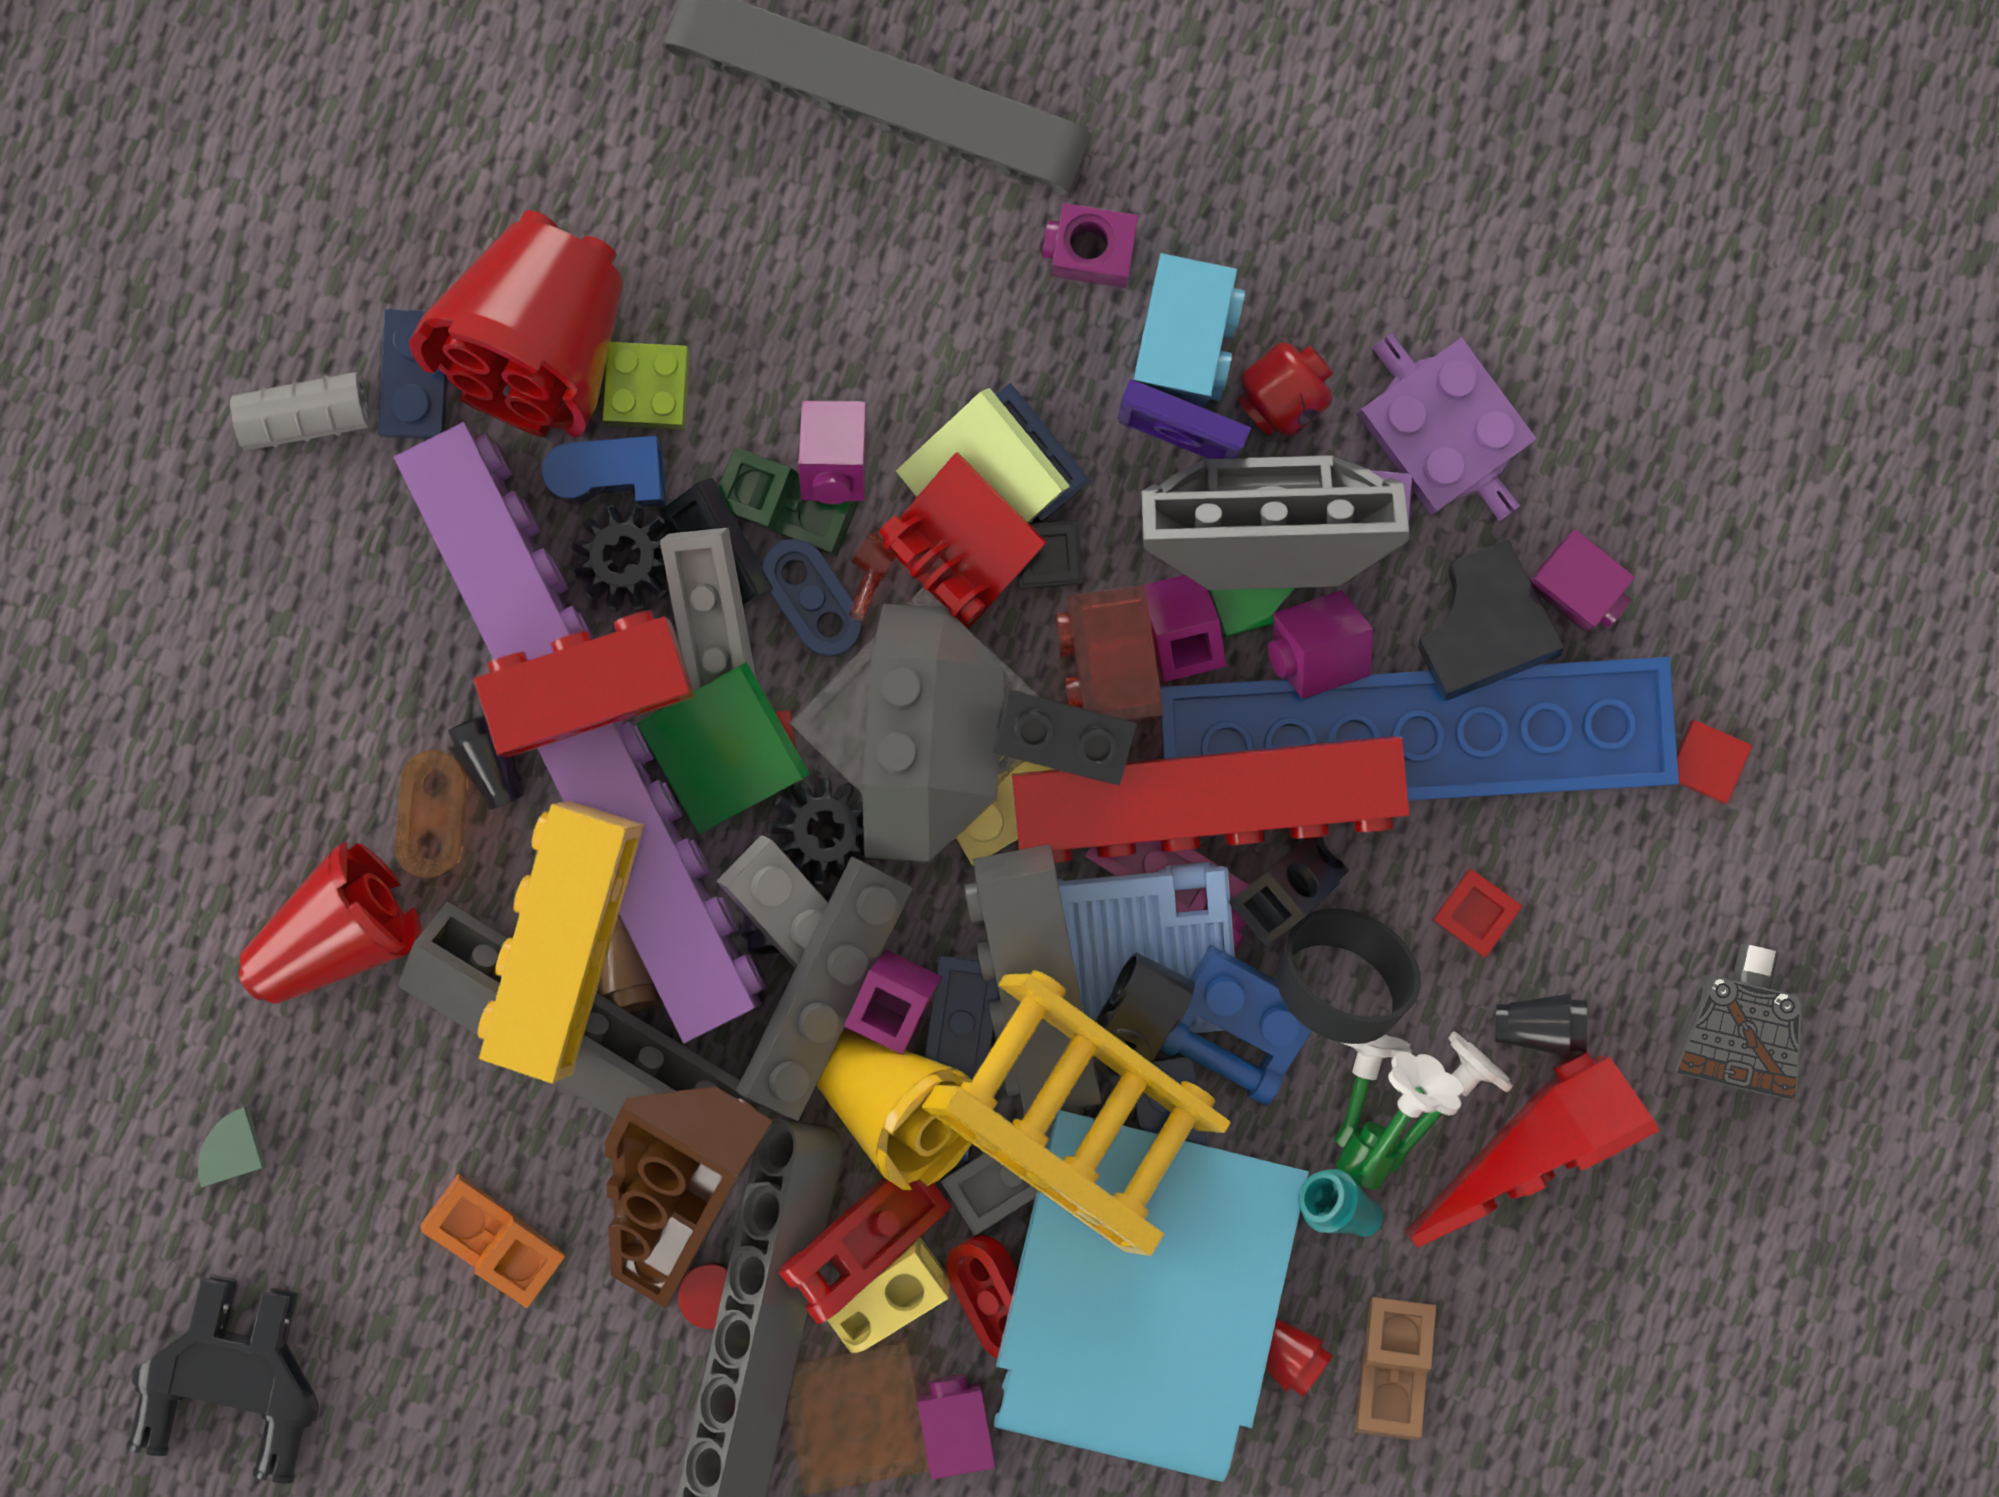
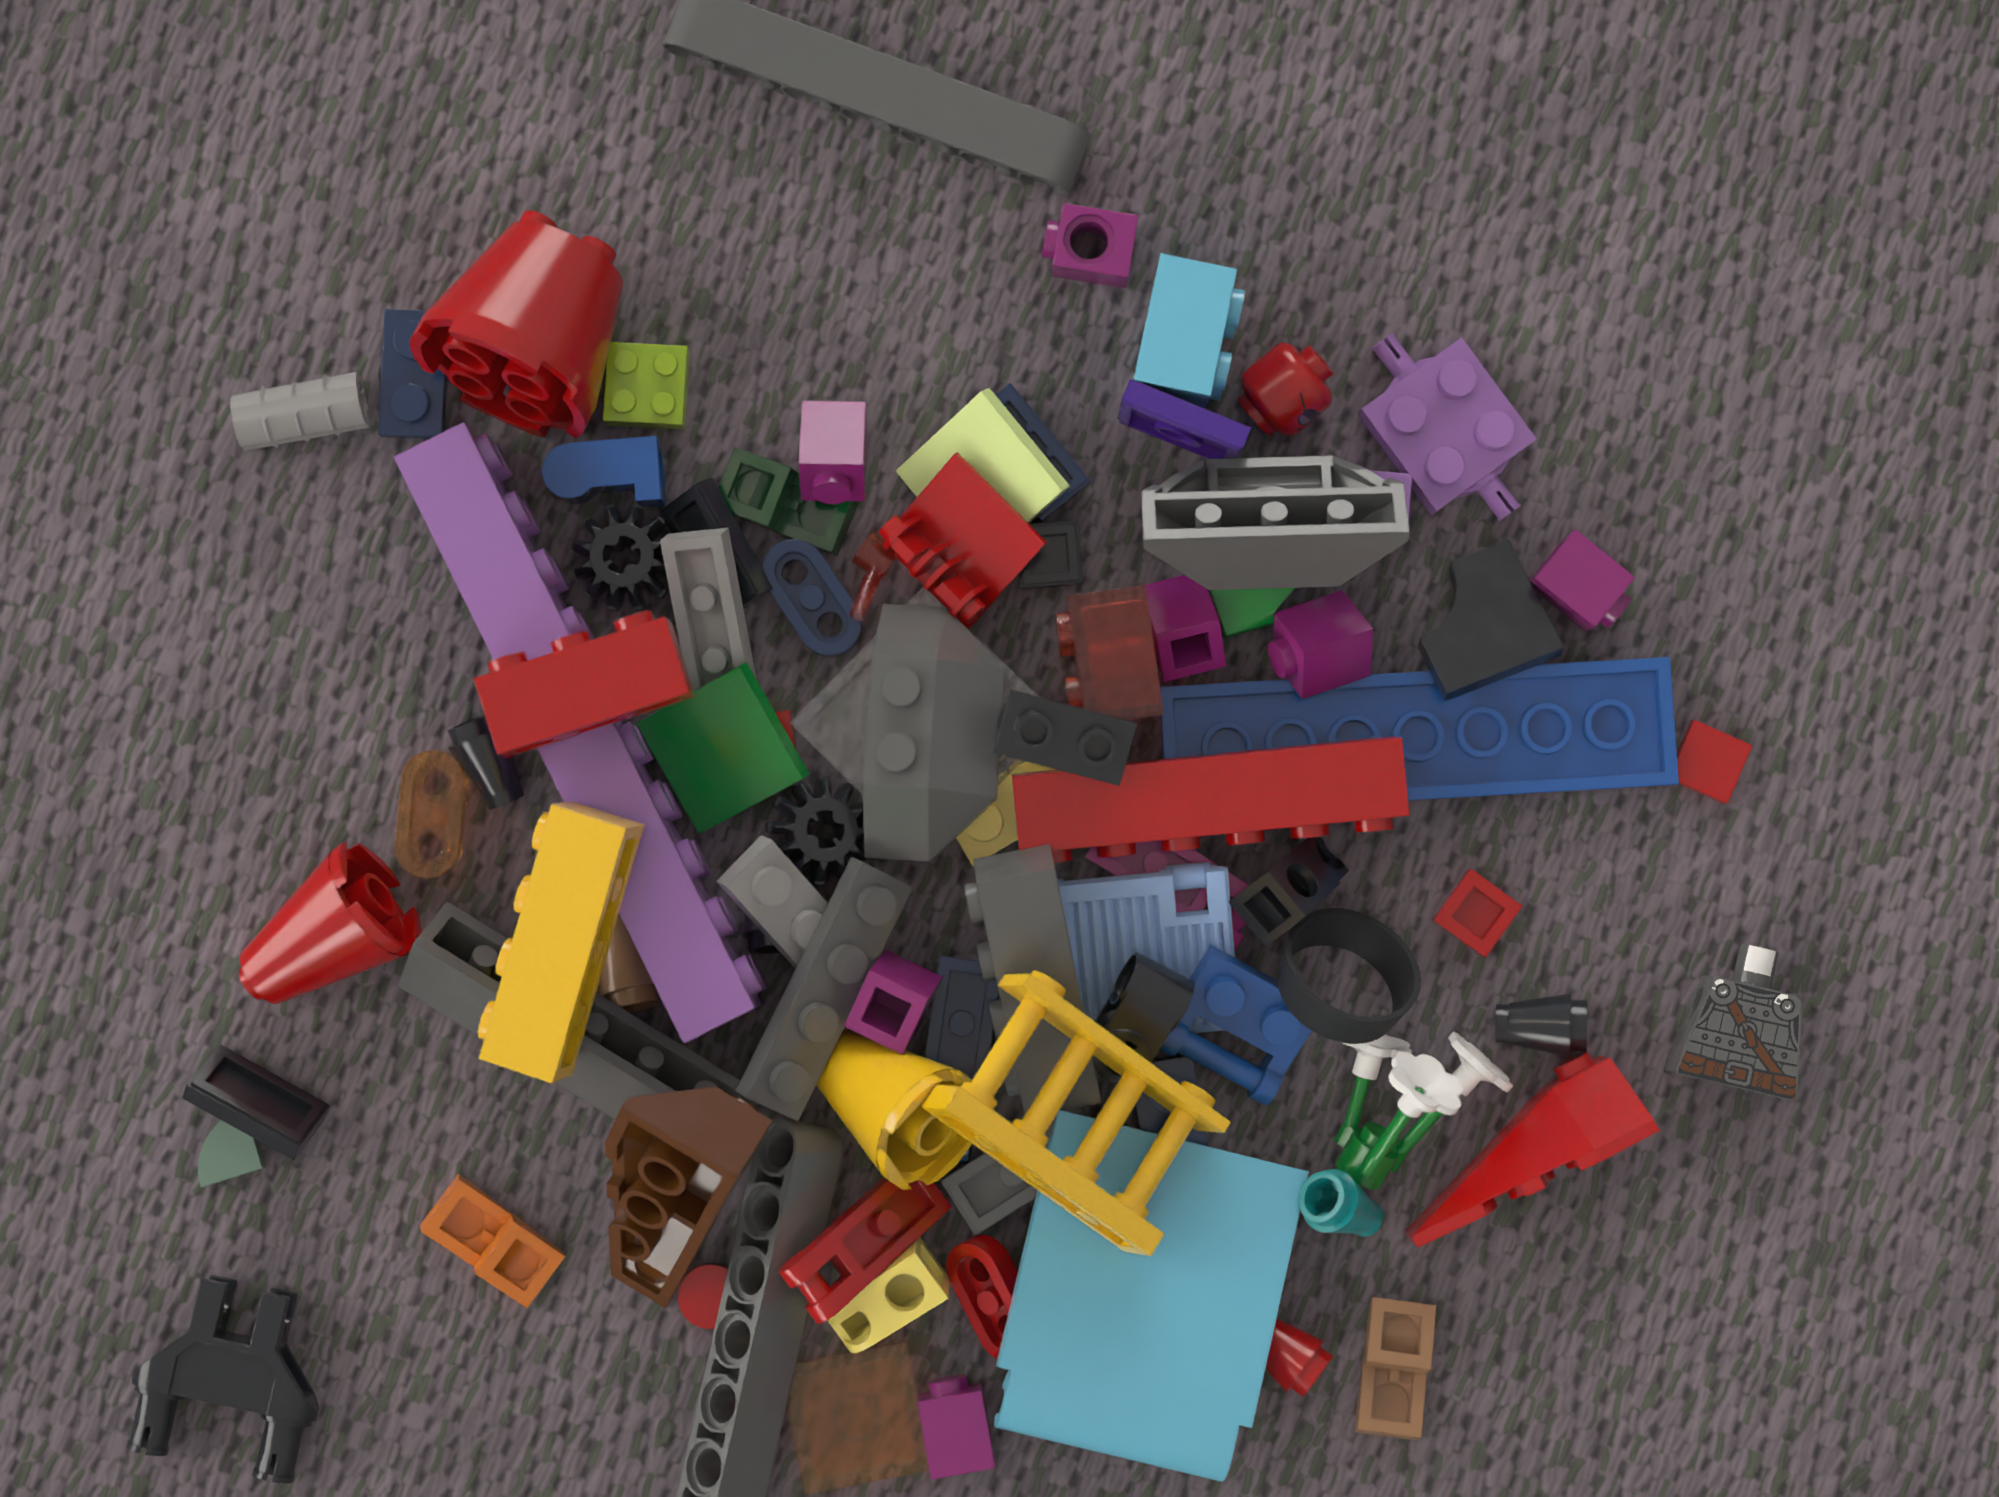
(256, 1101): none -> black tile

